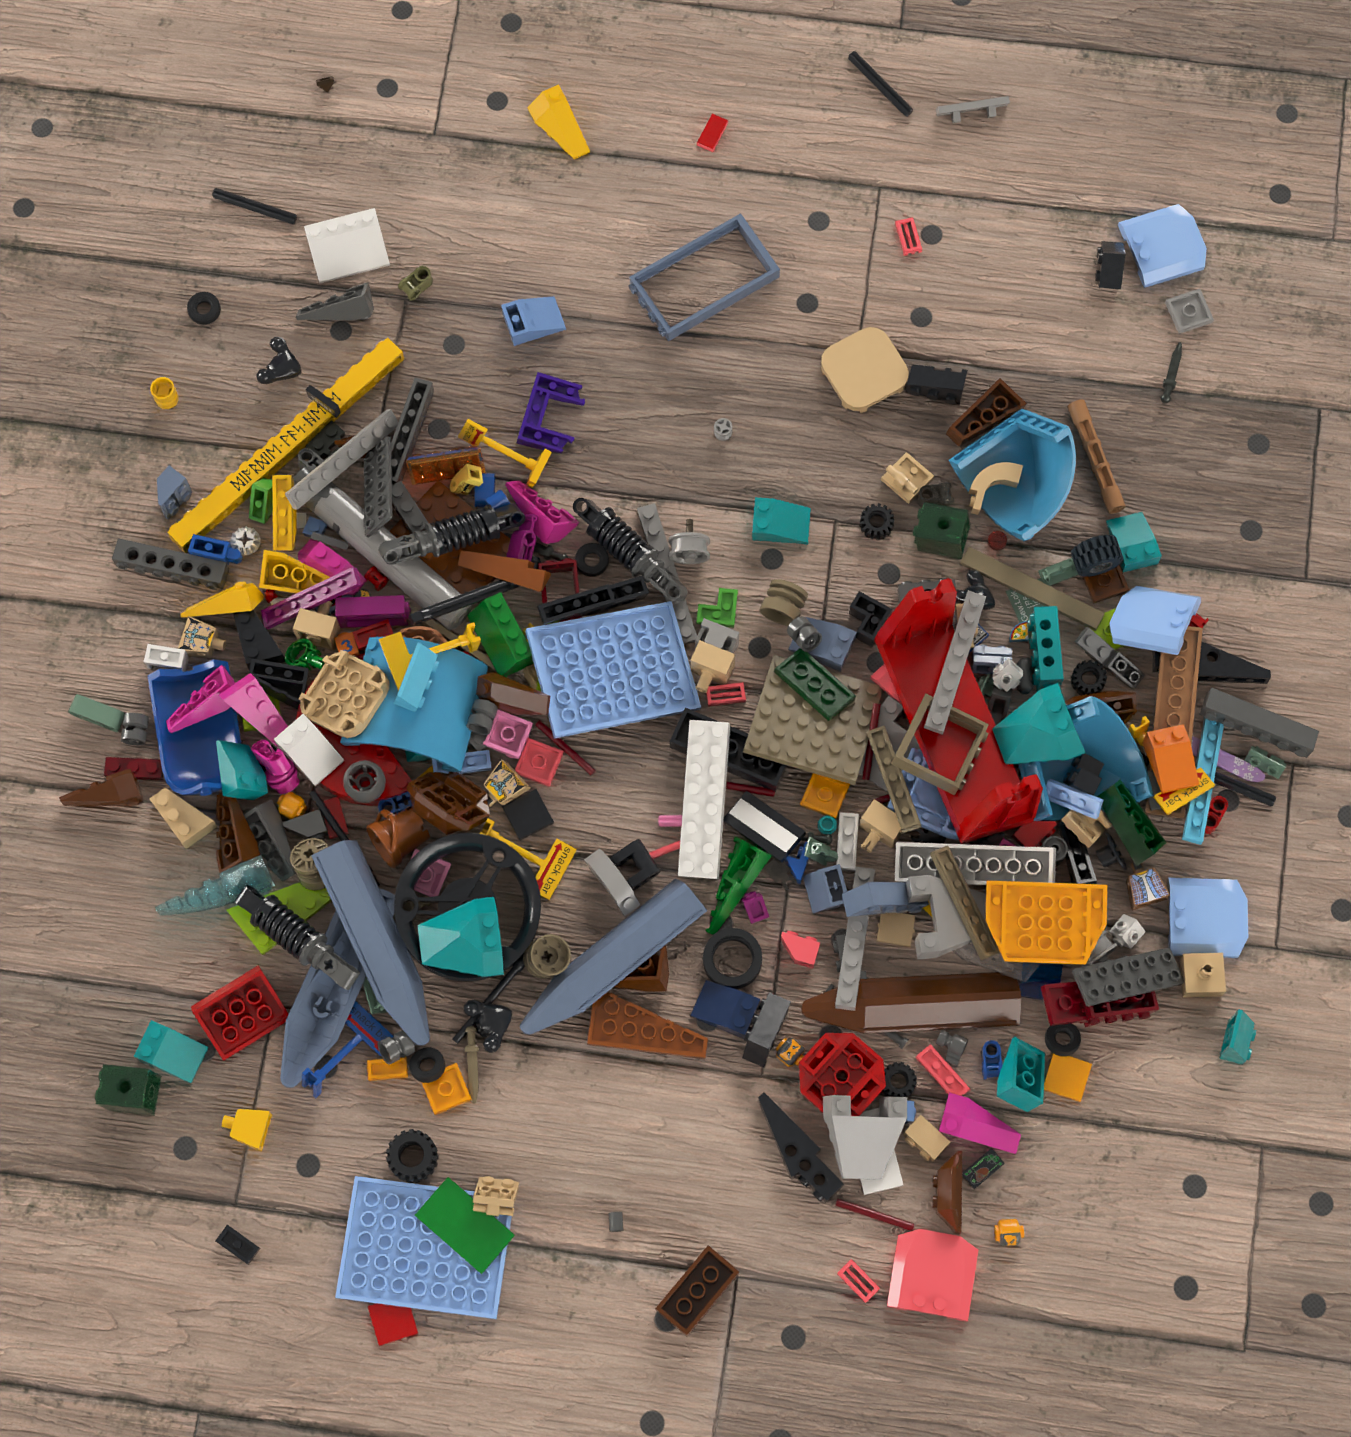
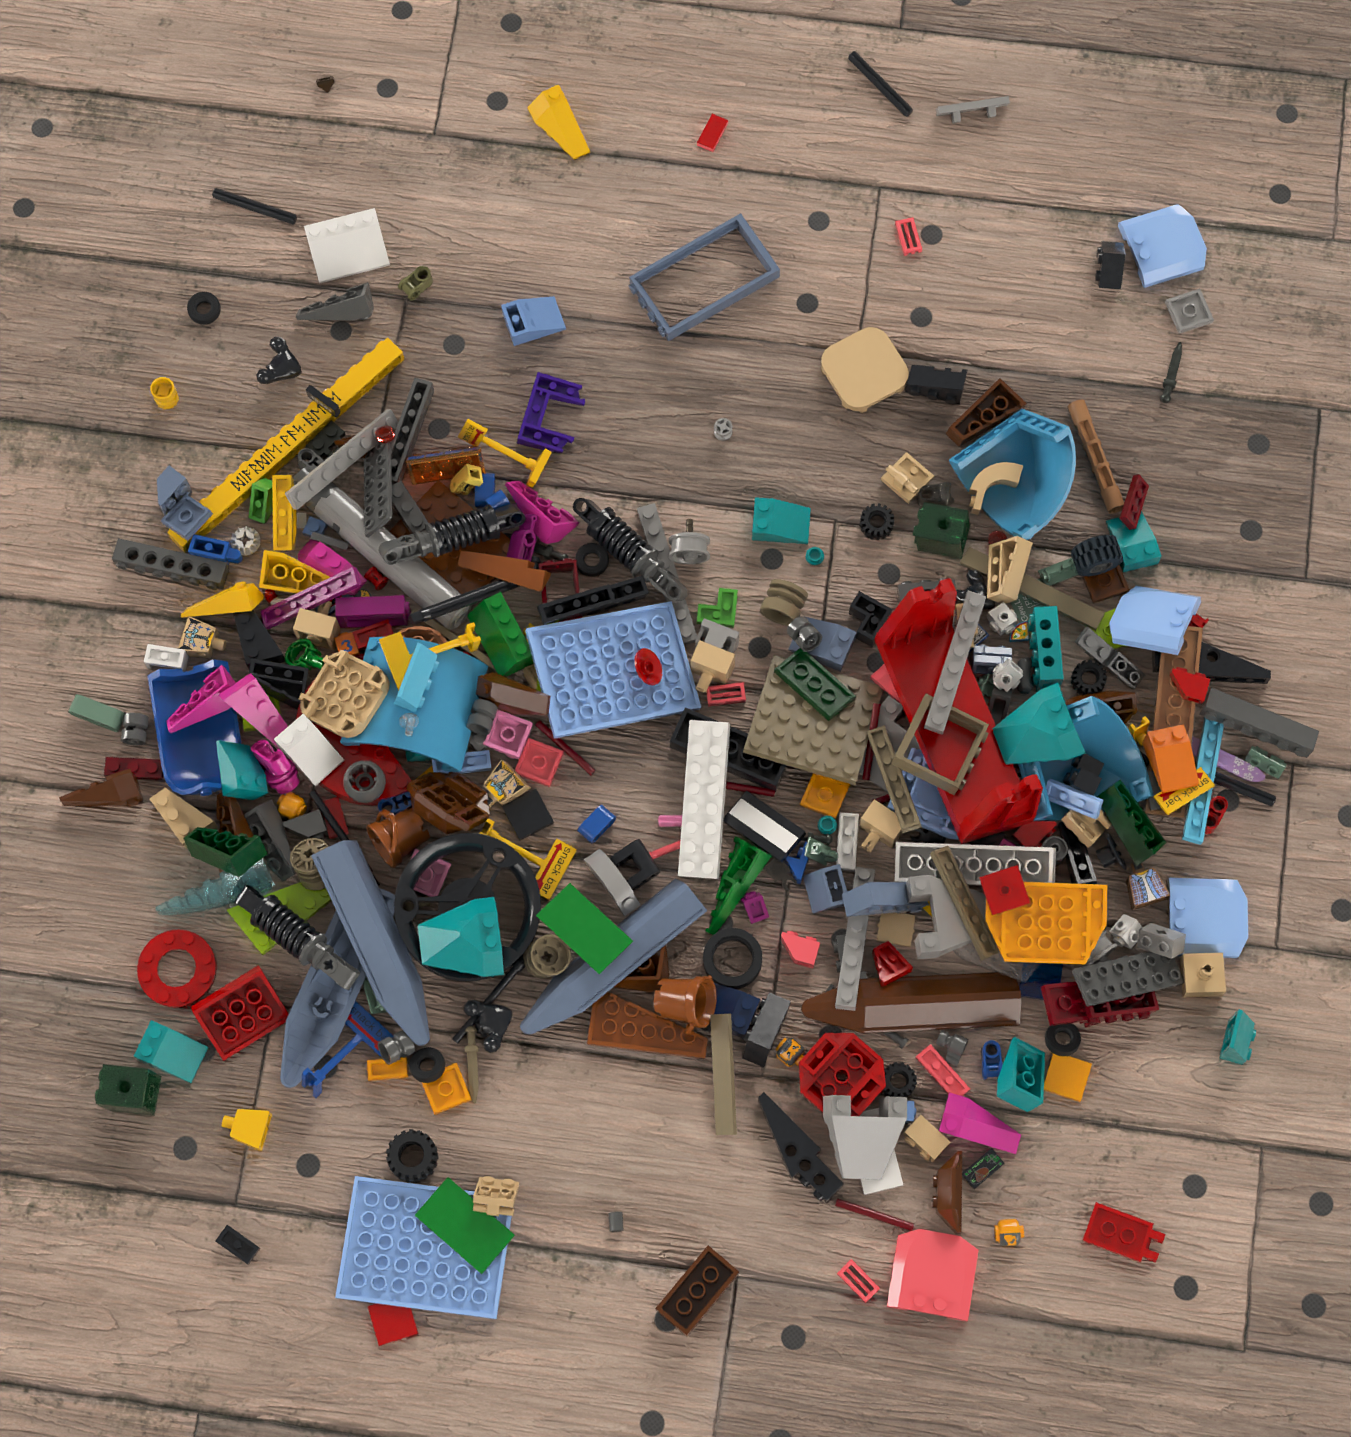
(182, 995): none -> red plate
(186, 517): none -> sand blue tile
(224, 850): none -> dark green wedge
(385, 434): none -> clear red tile
(409, 721): none -> clear plate
(584, 928): none -> green sticker
(596, 824): none -> blue beam
(648, 666): none -> red dish
(687, 1001): none -> dark orange piece
(723, 1074): none -> dark tan tile
(814, 556): none -> teal plate
(890, 963): none -> red wing
(1002, 619): none -> white brick
(1004, 890): none -> red plate
(1006, 568): none -> tan wedge
(1122, 1234): none -> red tile
(1134, 502): none -> dark red plate
(1161, 940): none -> light grey brick
(1190, 686): none -> red slope

